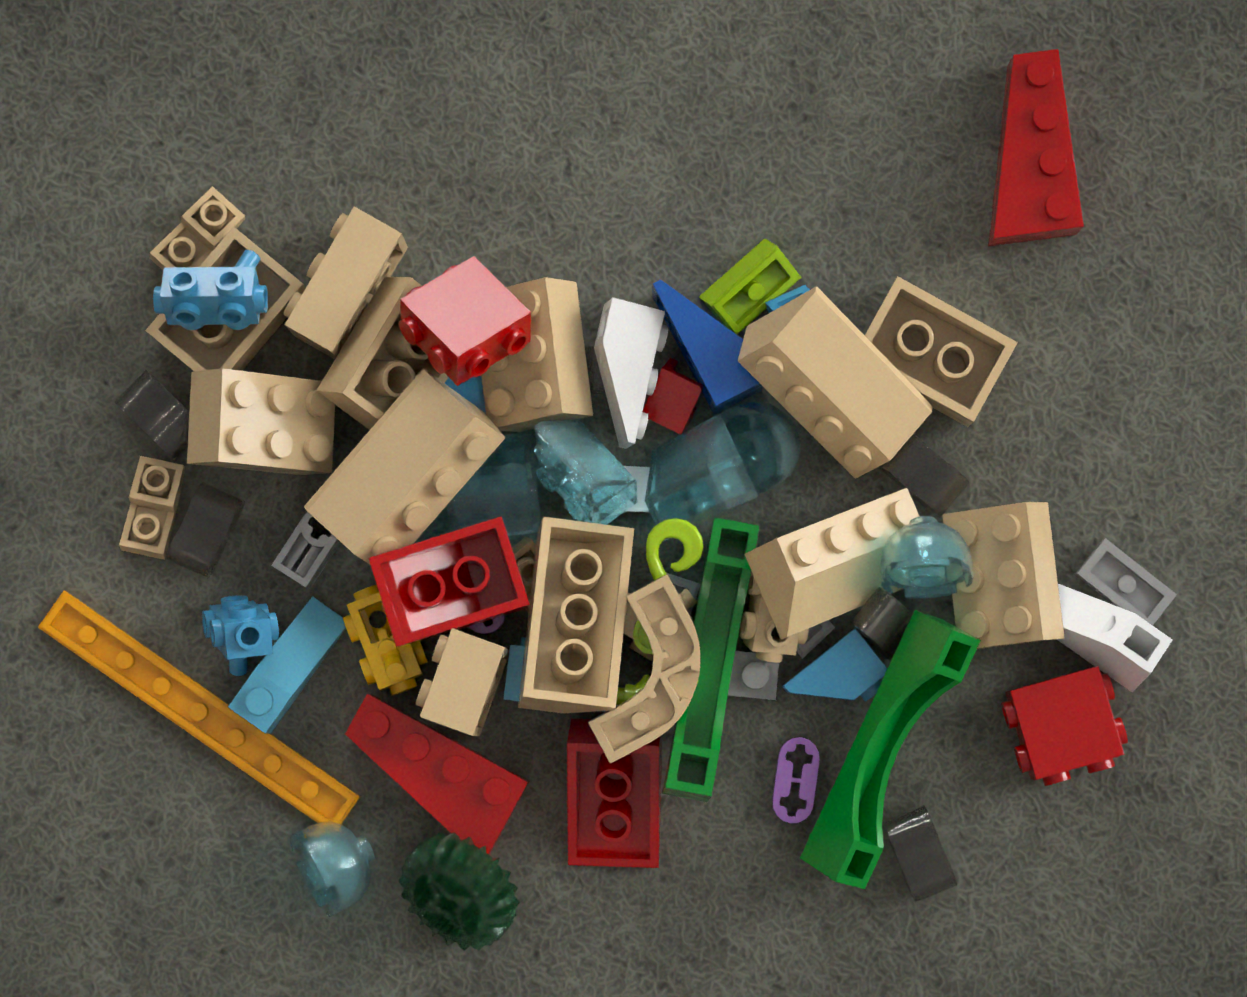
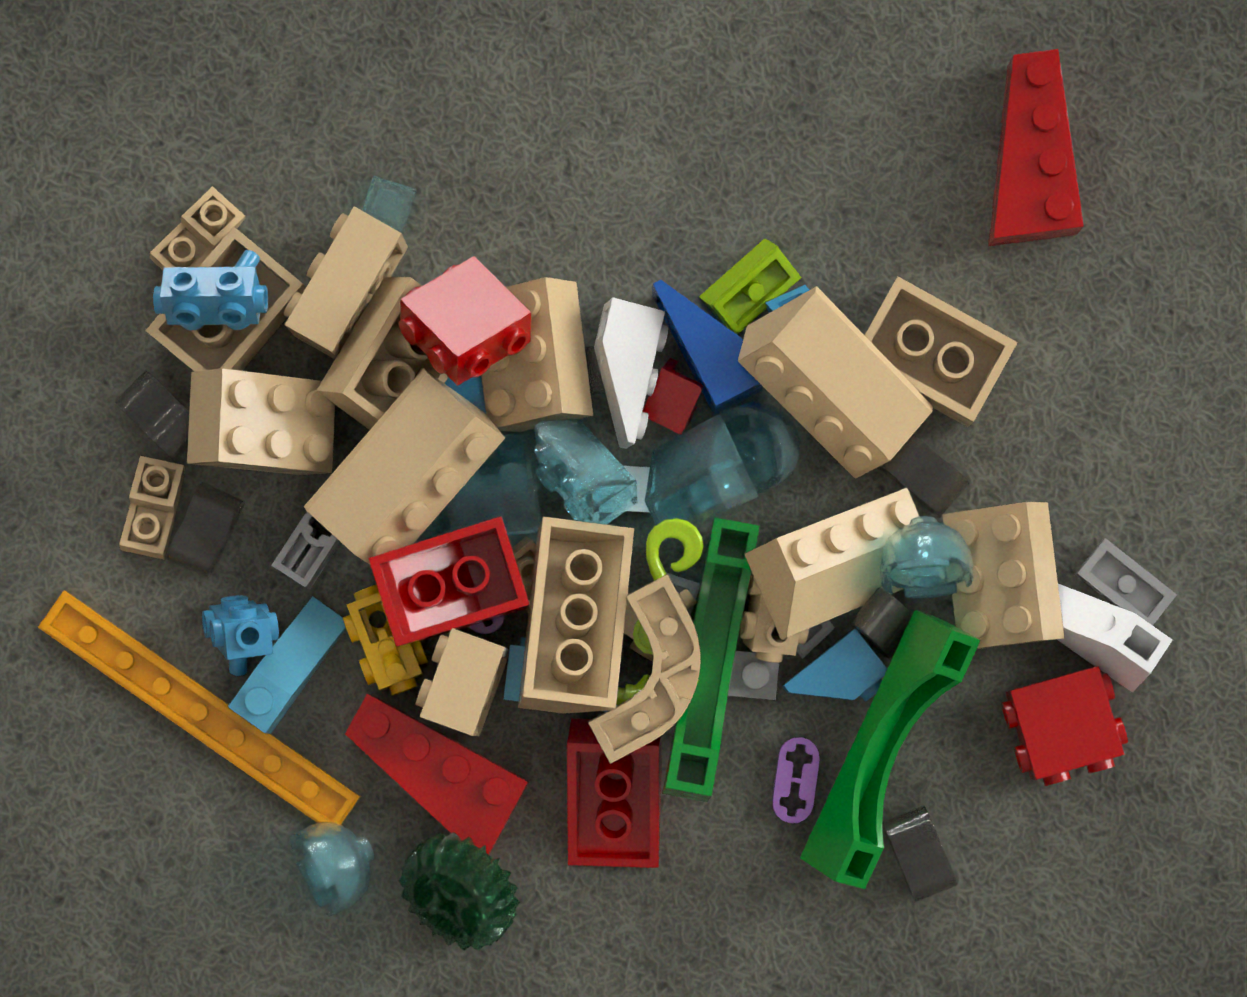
(389, 202): none -> clear light blue tile

